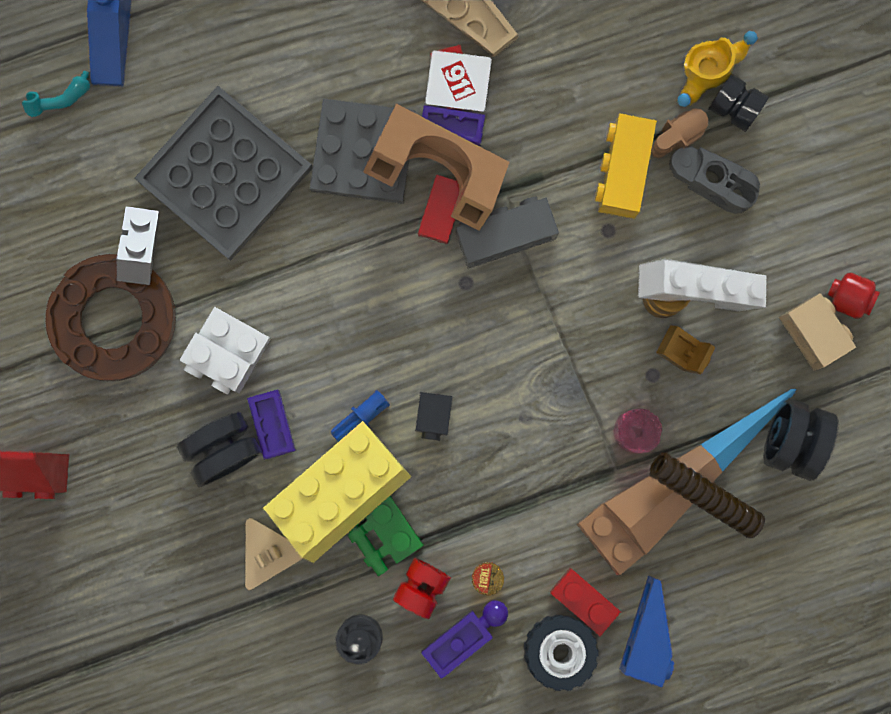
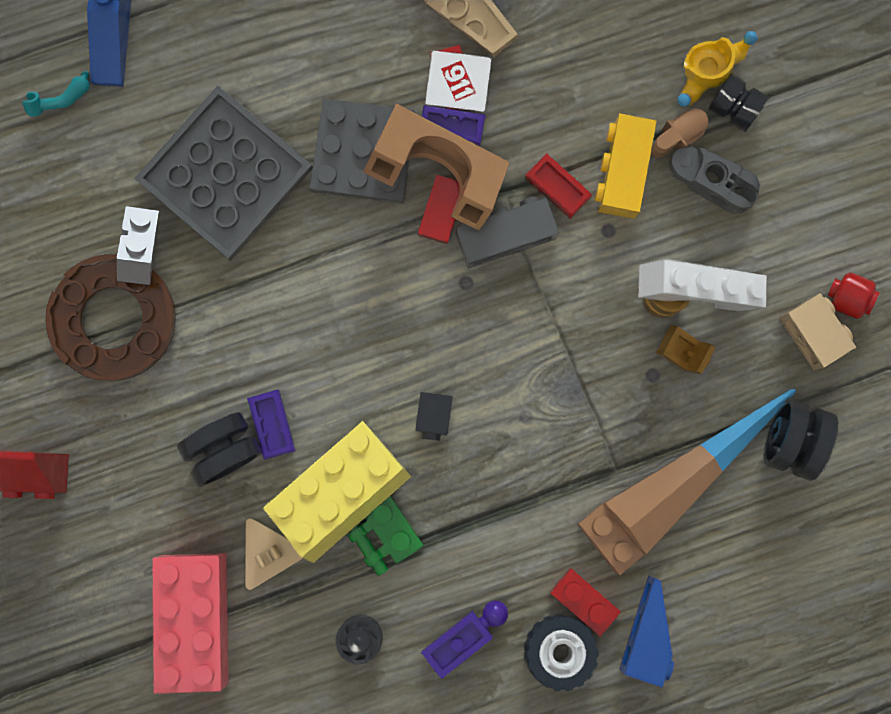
(190, 623): none -> coral brick
(224, 351): white plate -> none
(364, 412): blue axle -> none
(416, 599): red wheel -> none
(487, 578): clear yellow tile -> none
(558, 186): none -> red tile
(637, 431): clear pink wheel -> none
(707, 495): dark brown piece -> none

